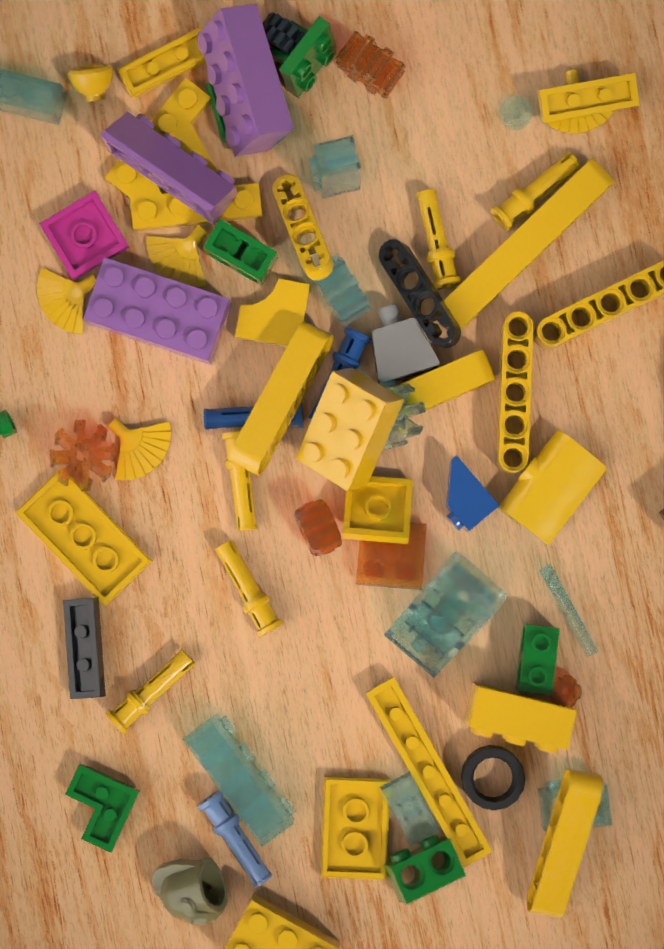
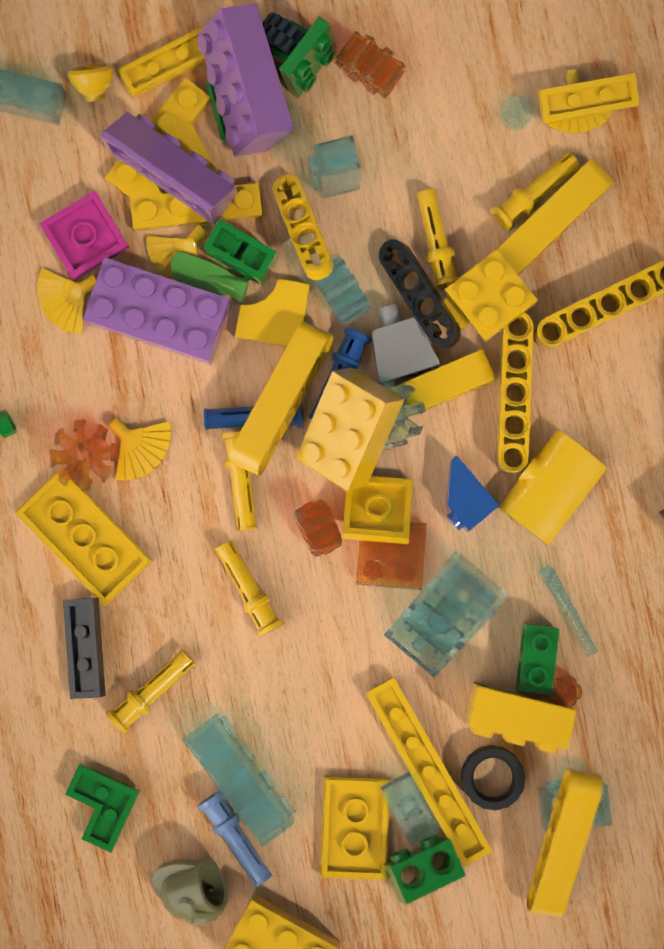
(208, 276): none -> bright green piece
(491, 295): none -> yellow plate

